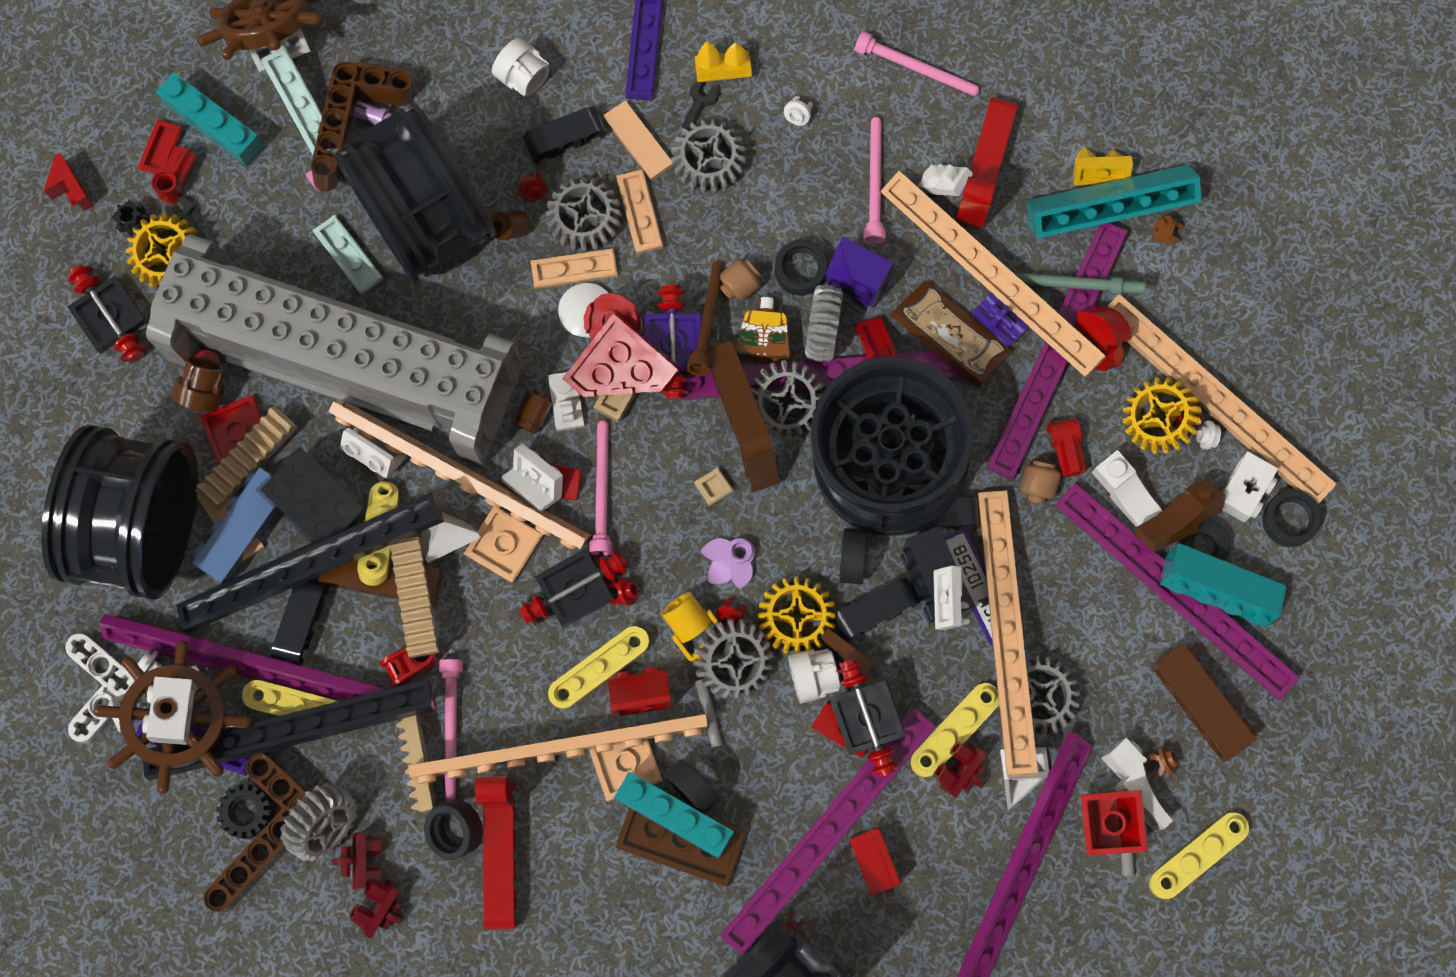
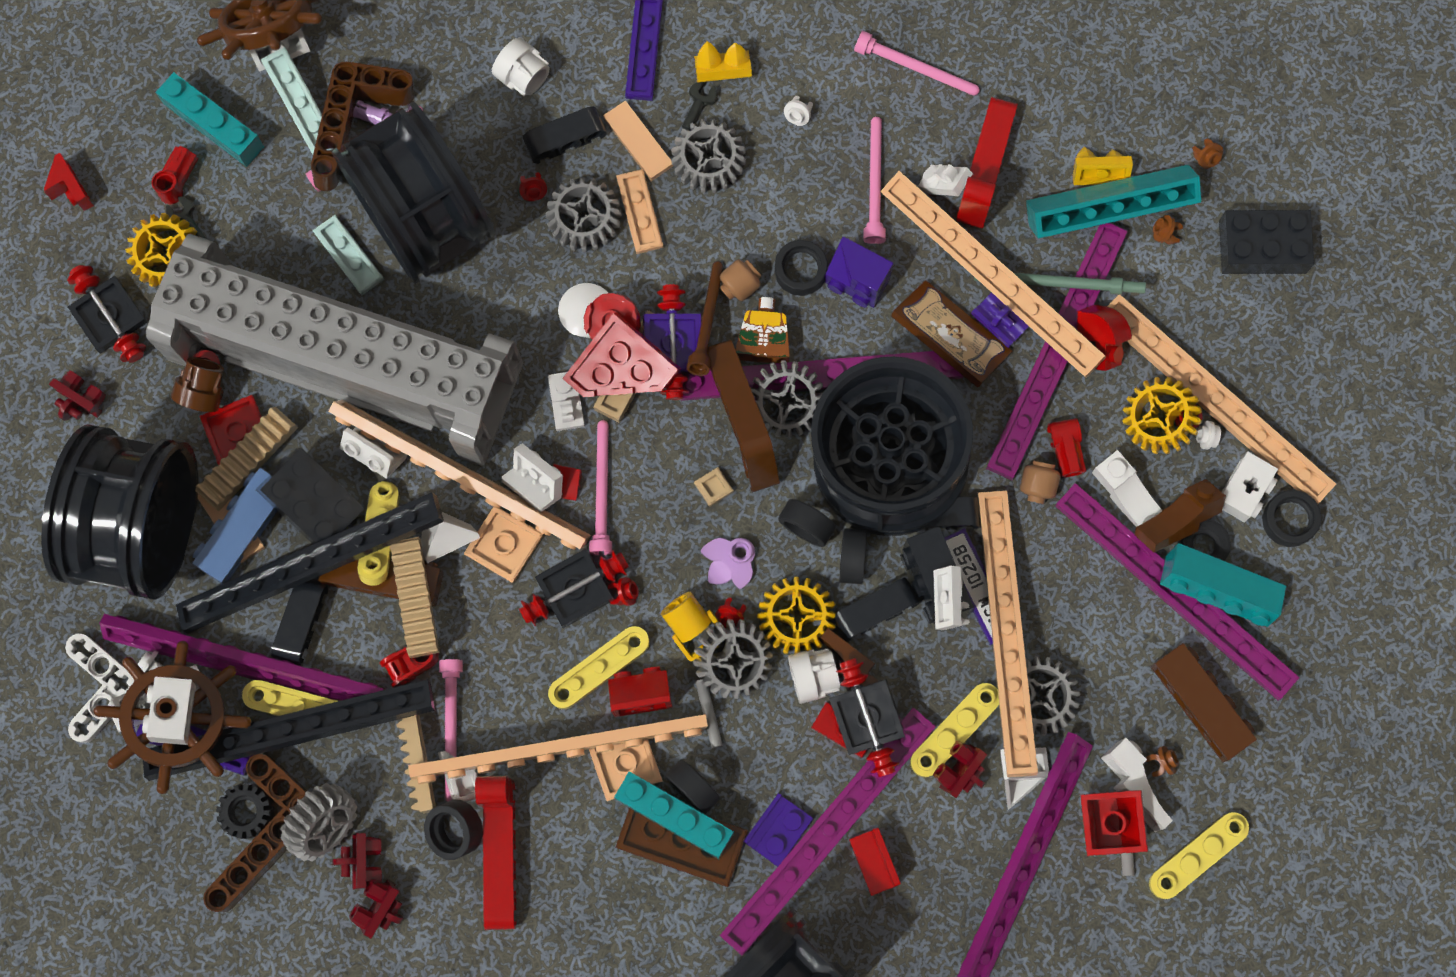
(68, 387): none -> dark red hips
(124, 212): black gear -> none
(159, 146): red tile -> none
(462, 787): none -> white tile
(510, 224): reddish brown brick -> none
(533, 411): reddish brown brick -> none
(574, 268): light nougat tile -> none
(778, 830): none -> dark purple plate
(807, 522): none -> black tyre
(824, 323): light grey gear -> none
(875, 338): red tile -> none
(1210, 155): none -> dark orange plate
(1266, 242): none -> black brick

